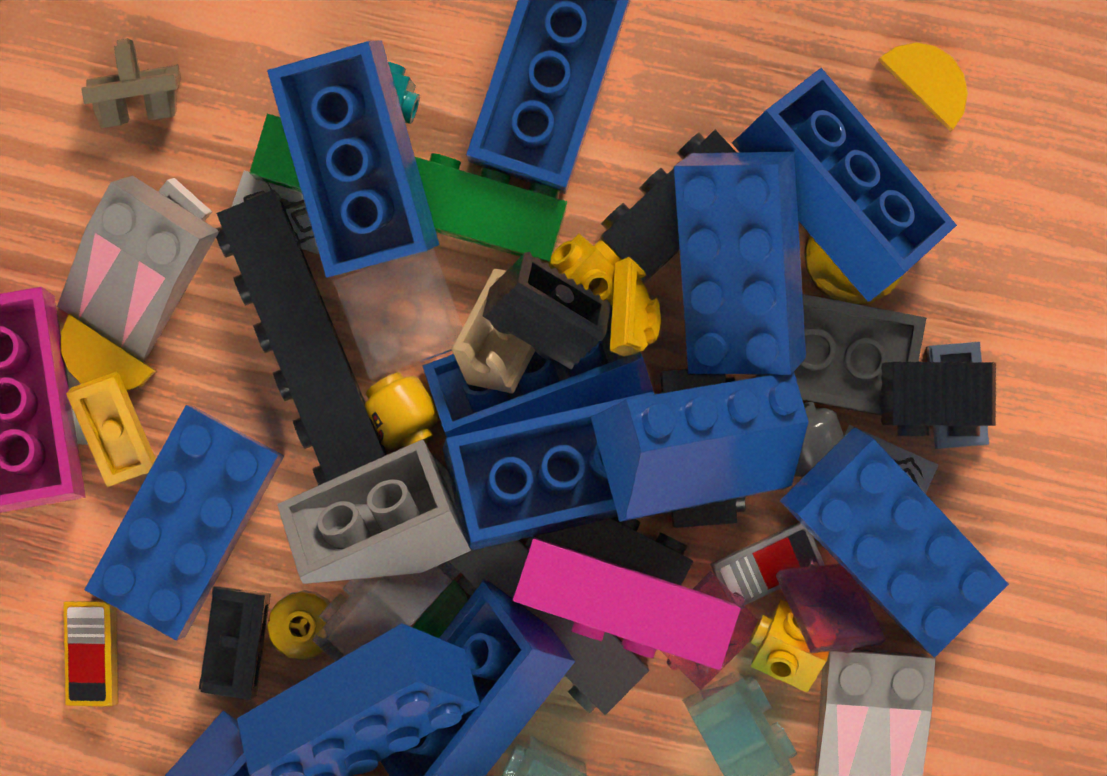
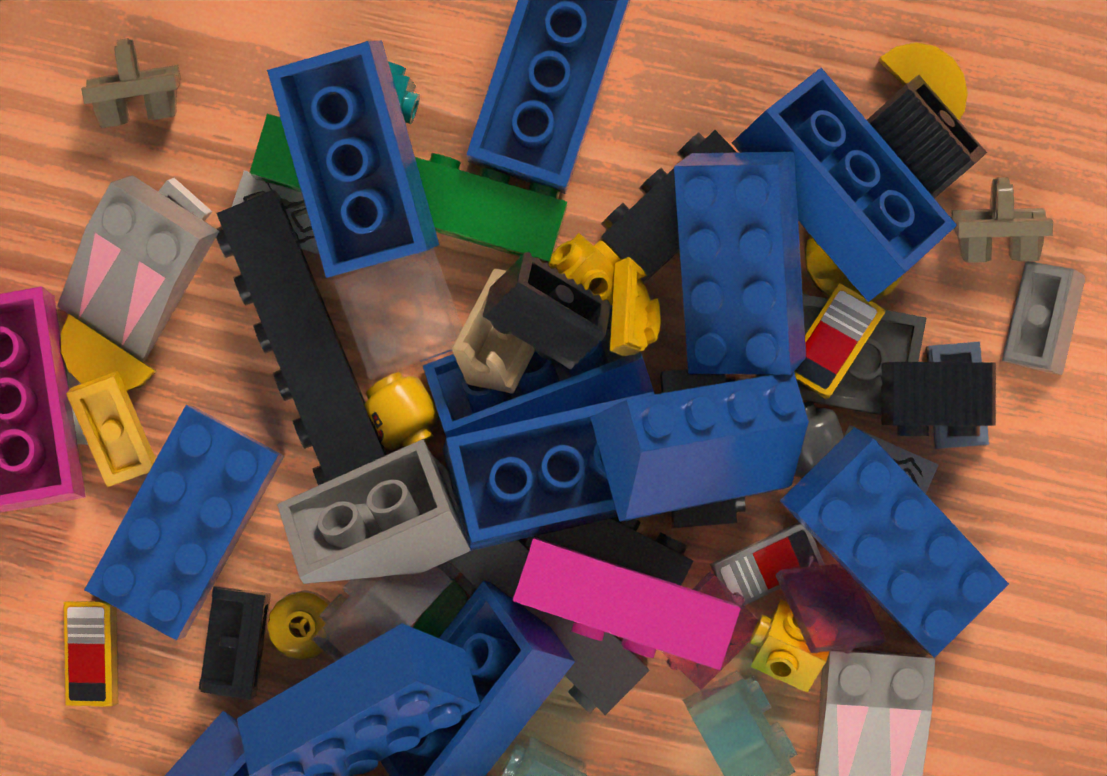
(836, 339): none -> slope
(926, 136): none -> black brick
(1023, 226): none -> dark tan hips
(1044, 317): none -> light grey slope

